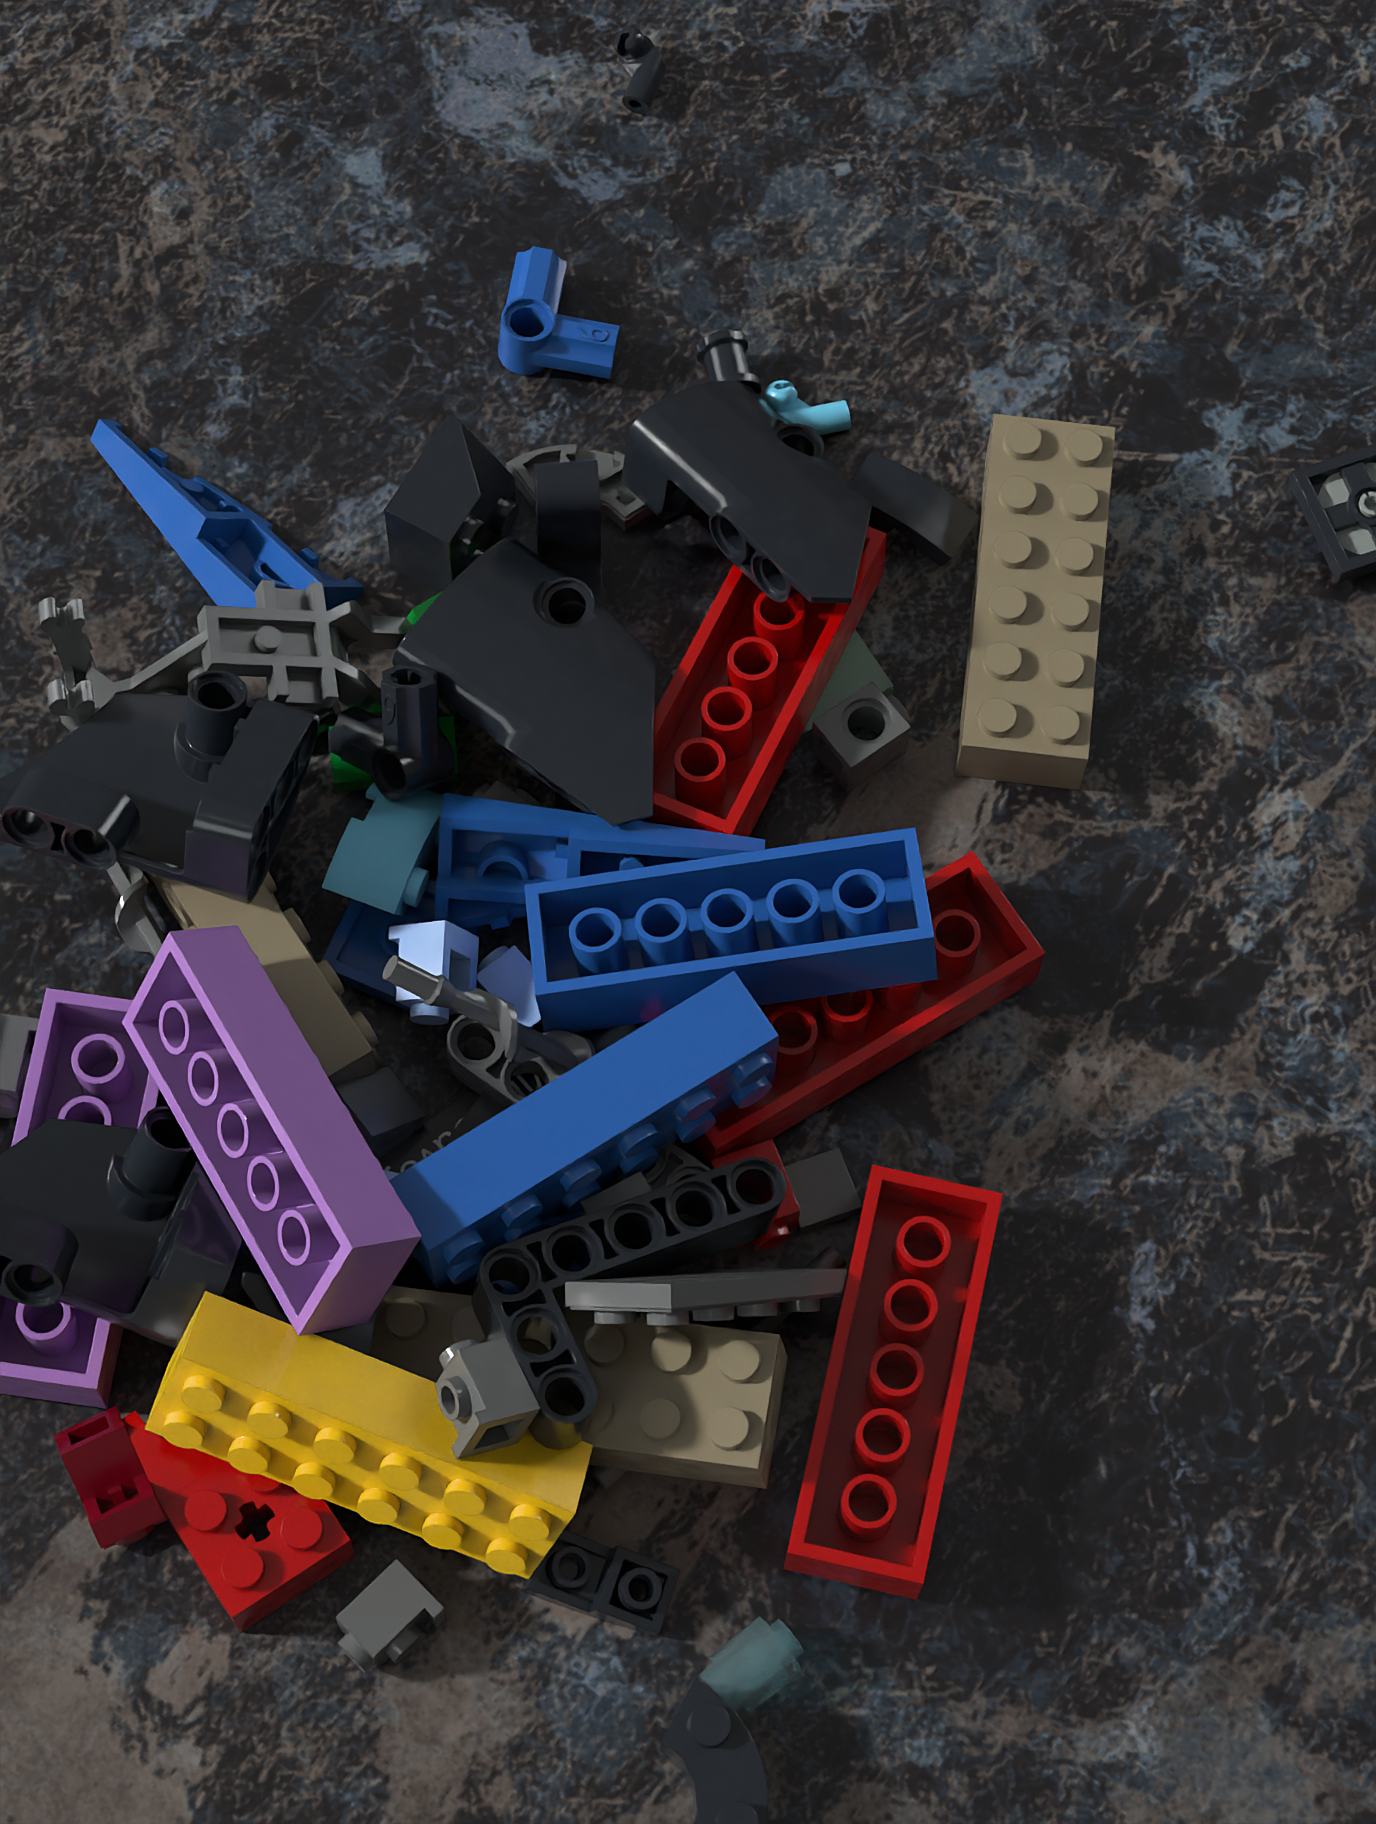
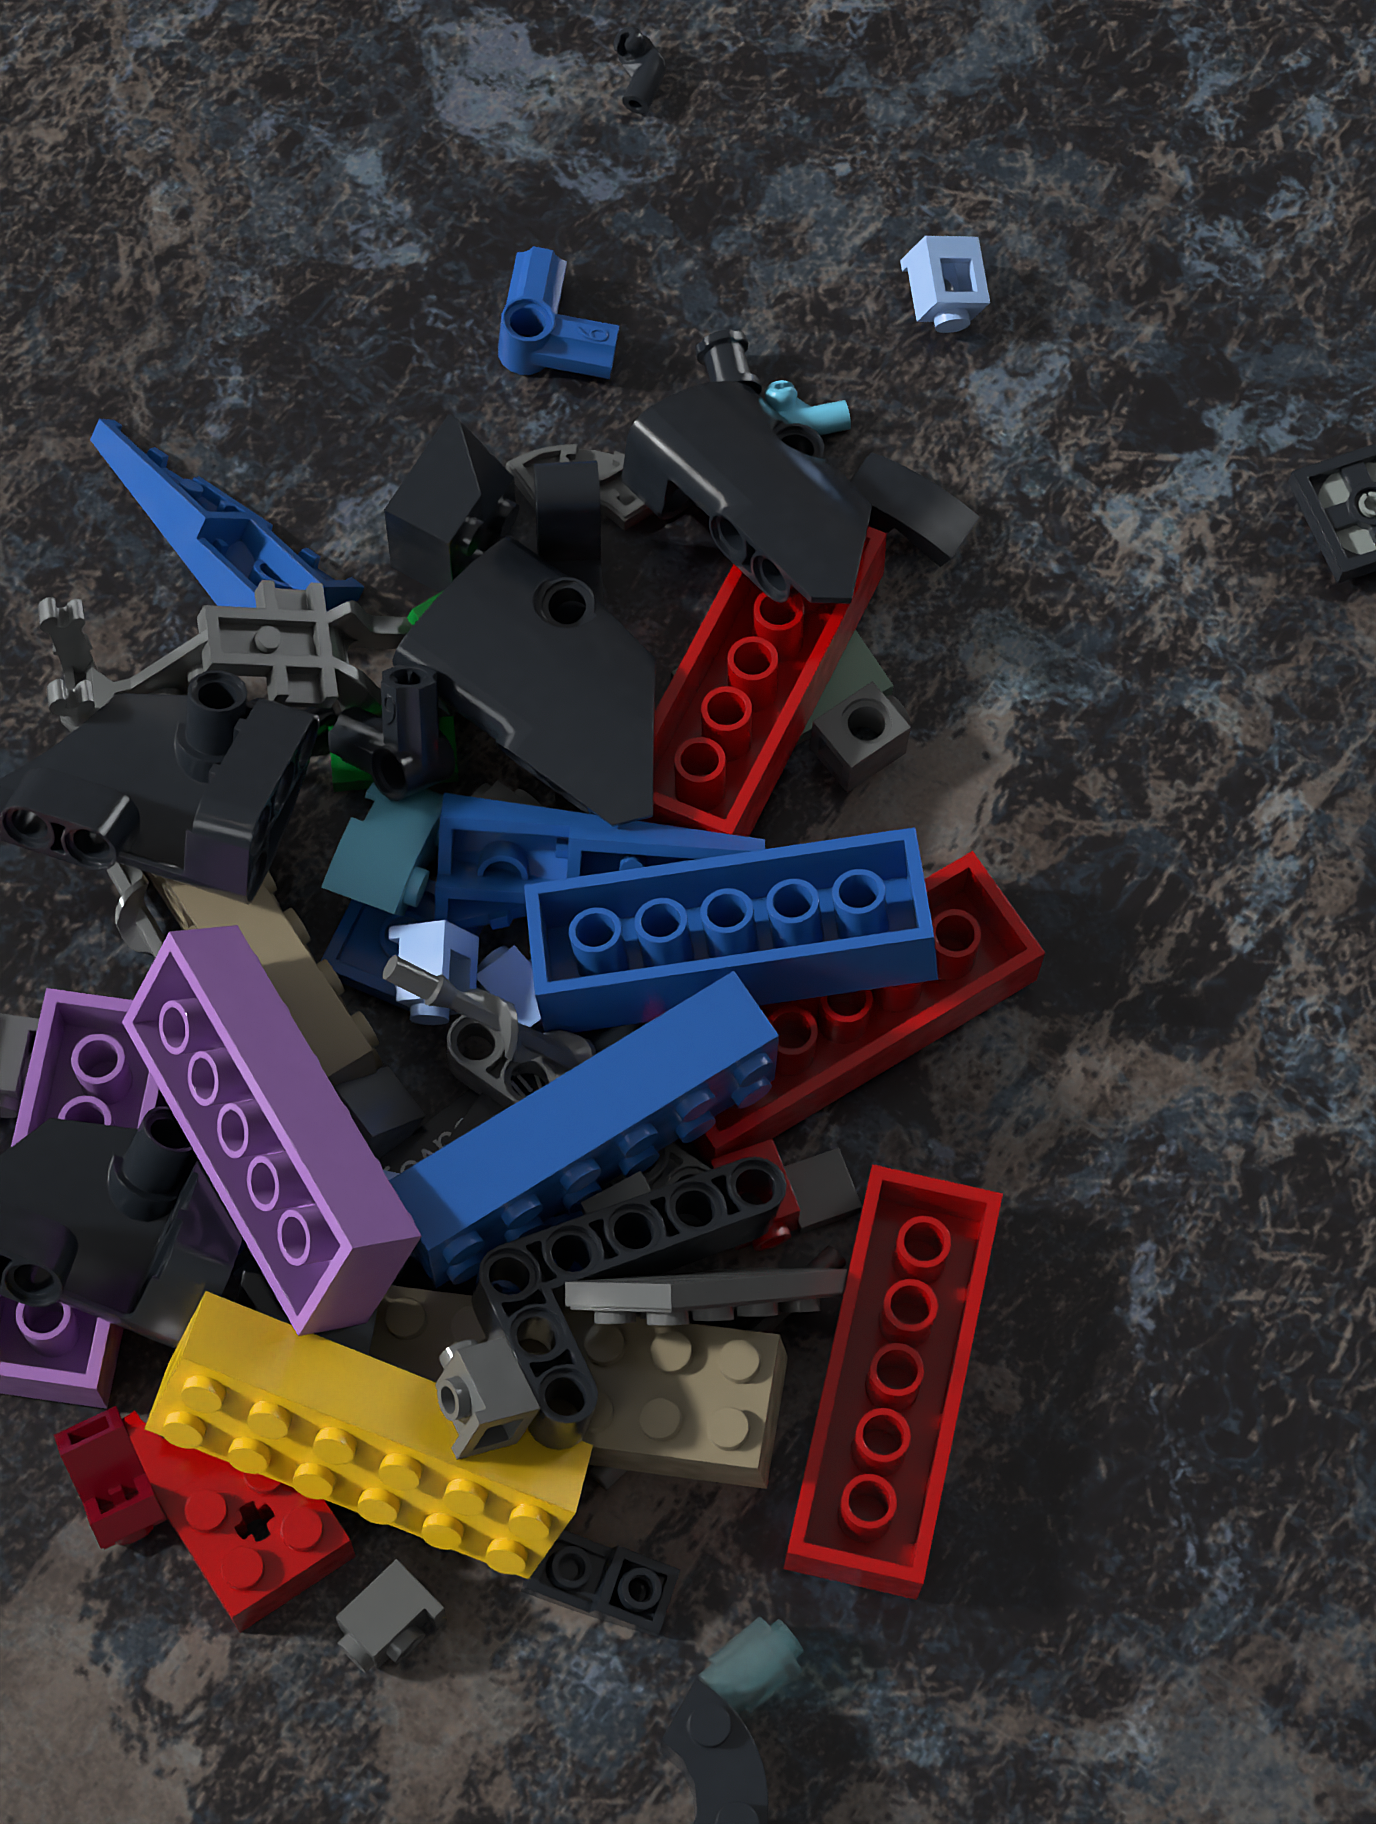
(947, 281): none -> light blue brick
(1036, 602): dark tan brick -> none

